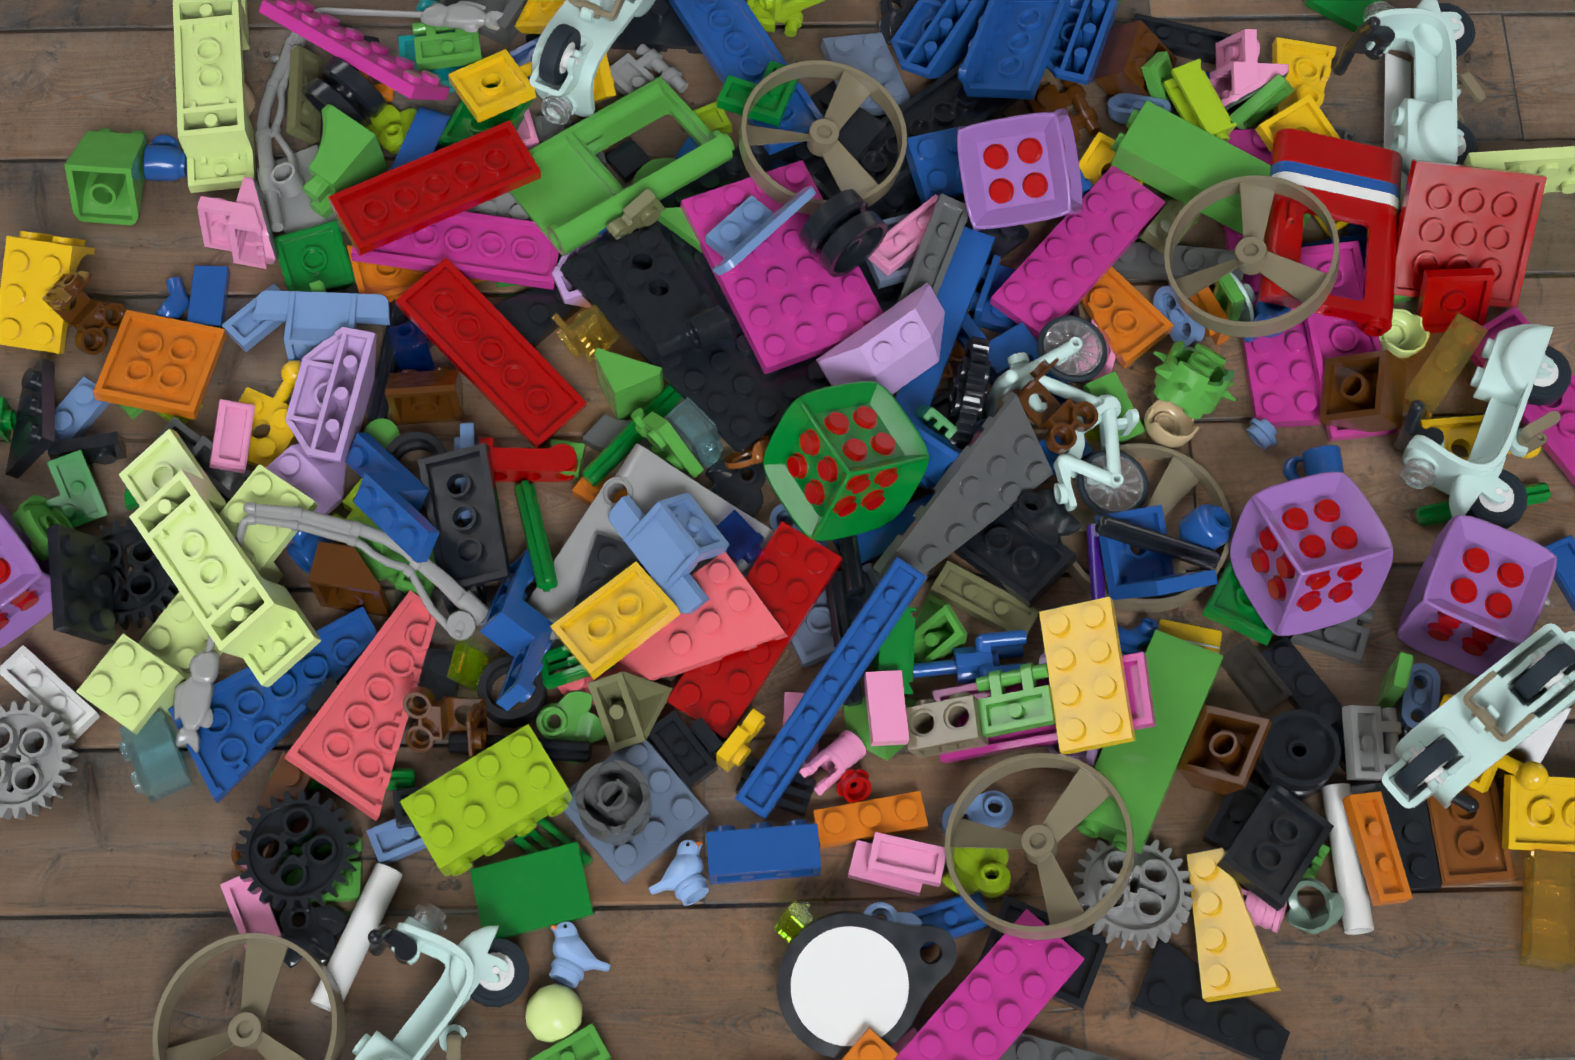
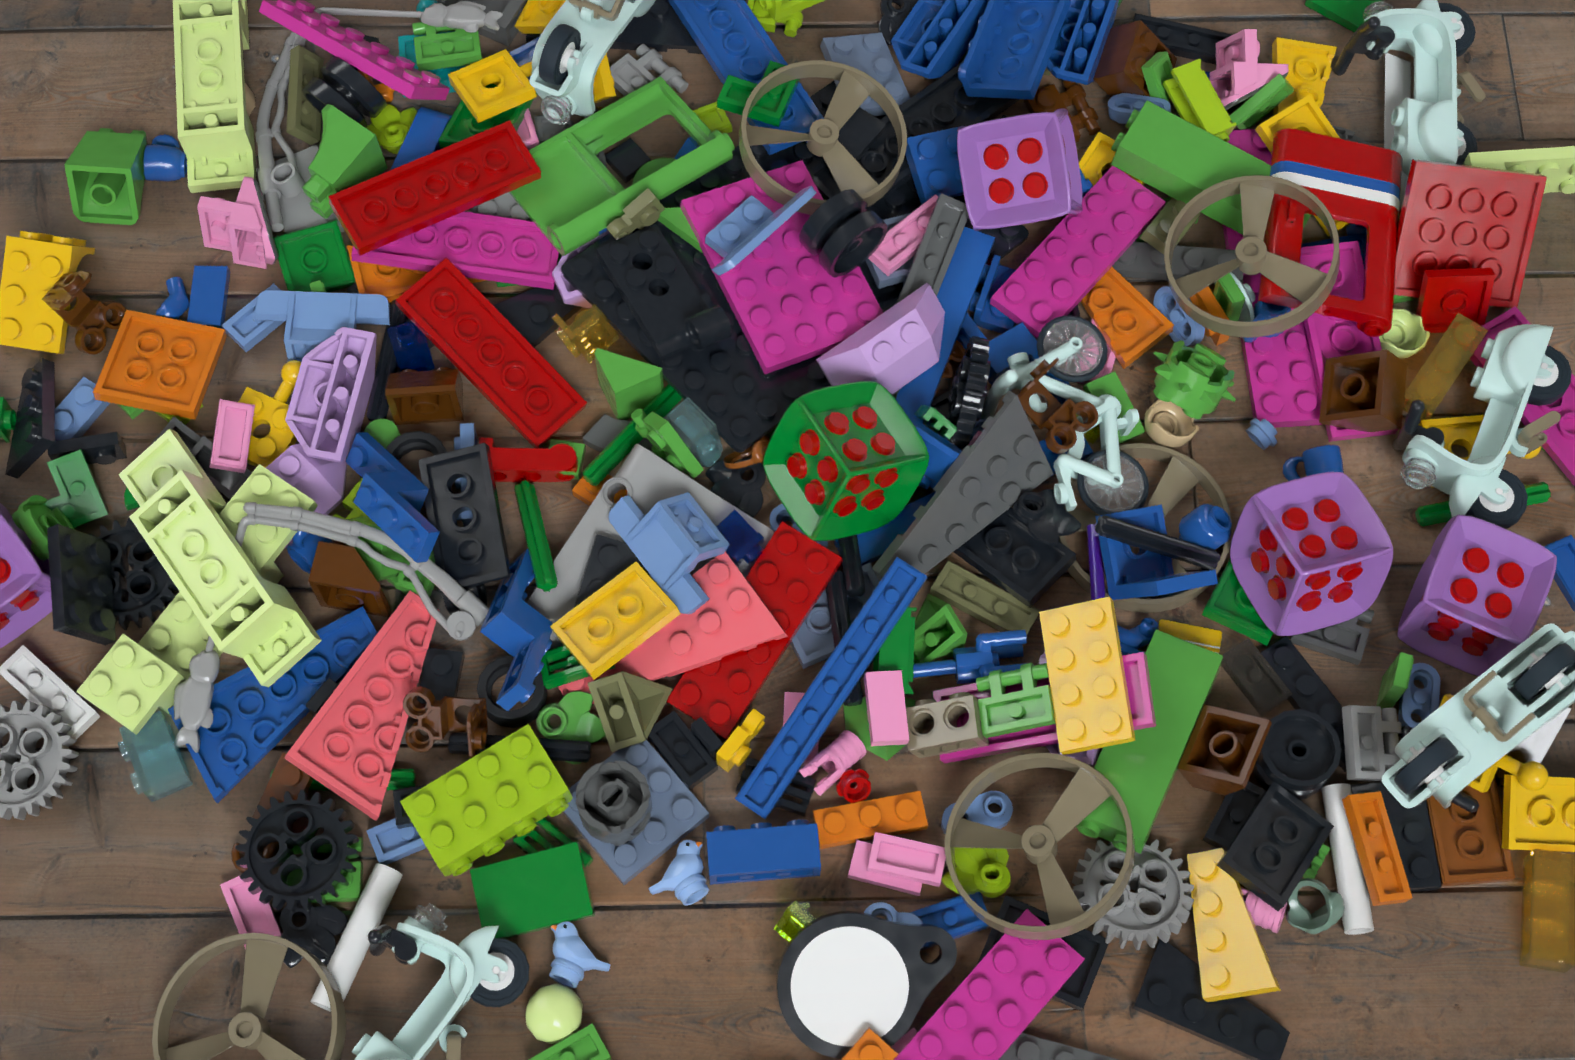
(467, 665): clear neon green tile -> none

